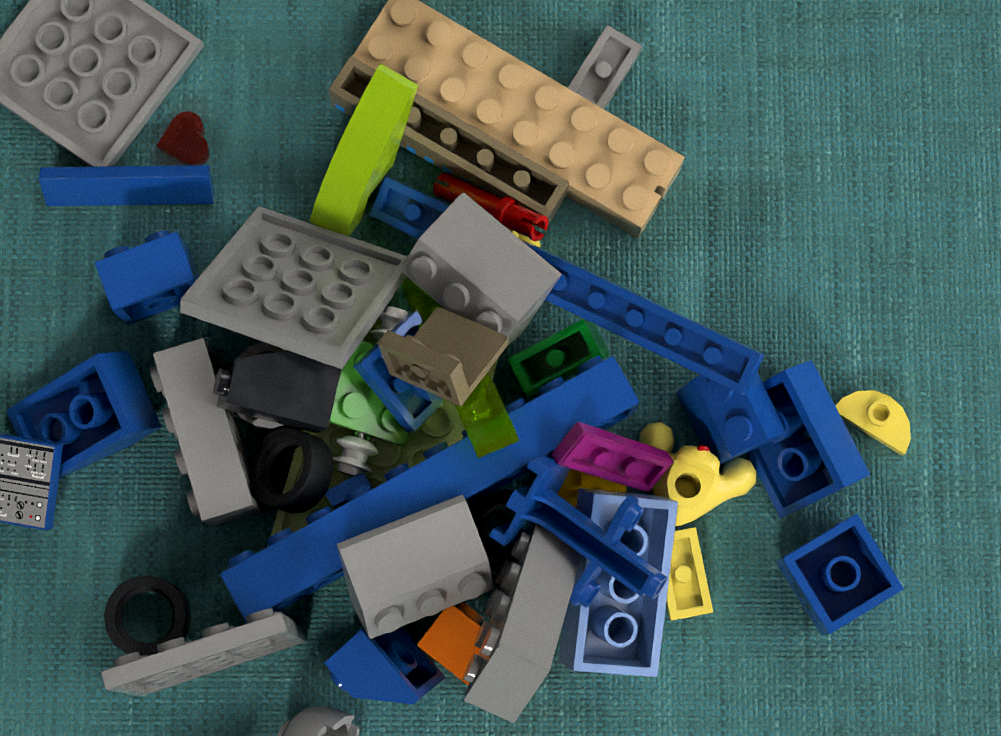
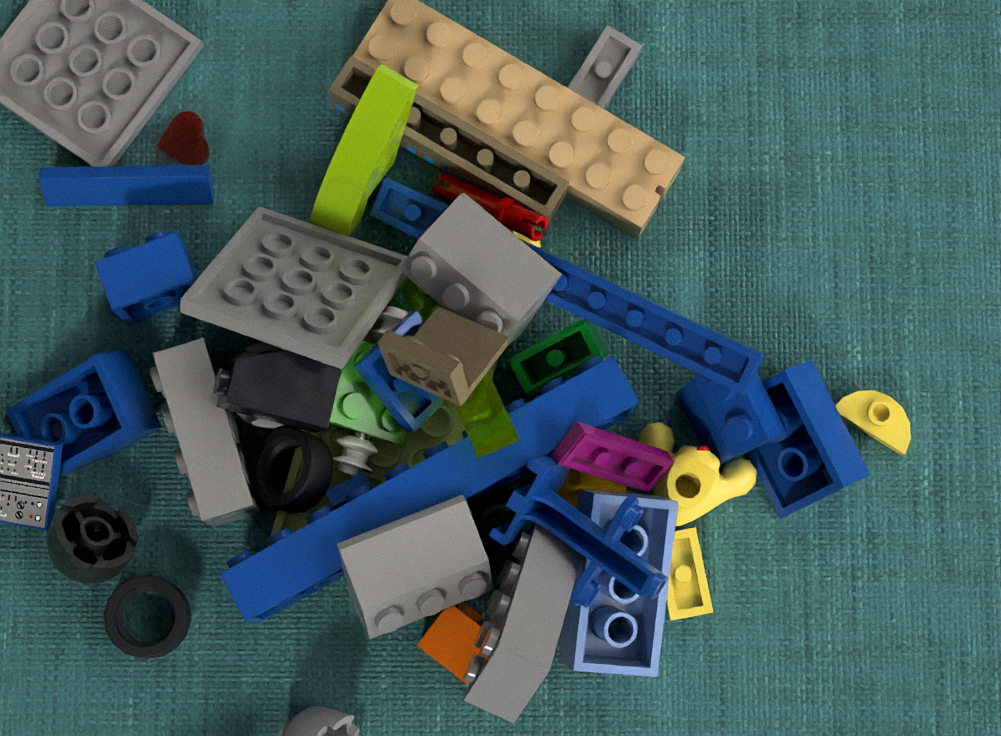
(91, 540): none -> pearl dark grey cylinder
(217, 650): light grey plate -> none
(384, 668): blue slope -> none
(839, 575): blue brick -> none

